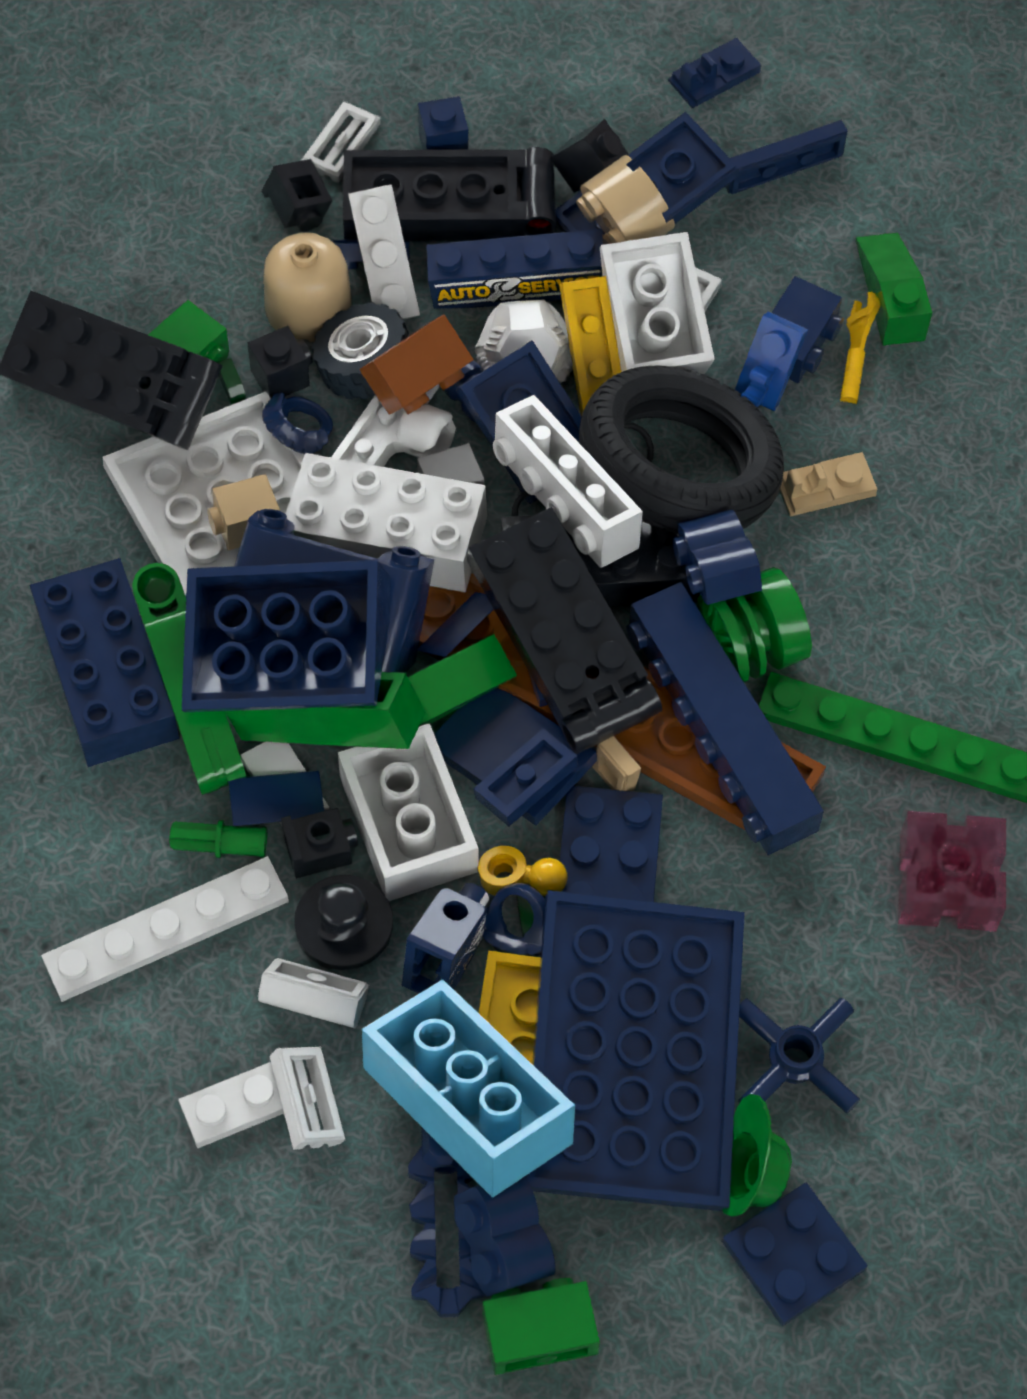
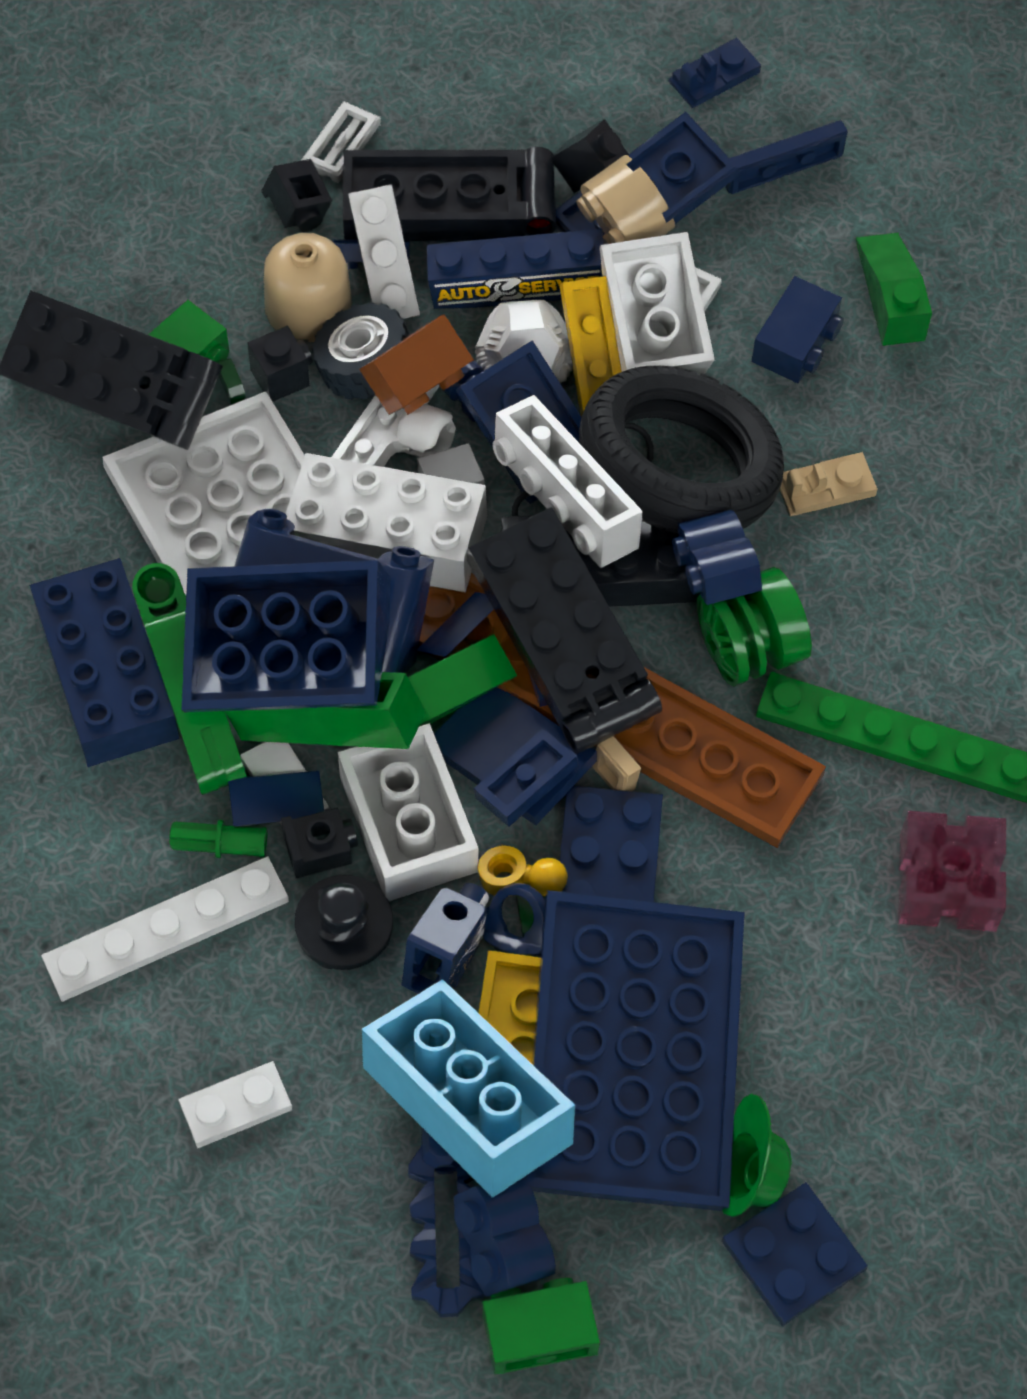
(235, 504): tan brick -> none
(299, 1097): white tile -> none
(301, 441): dark blue piece -> none
(313, 992): white brick -> none
(442, 125): dark blue brick -> none
(724, 719): dark blue brick -> none
(770, 361): blue plate -> none
(805, 1039): dark blue bar -> none
(859, 327): yellow piece -> none

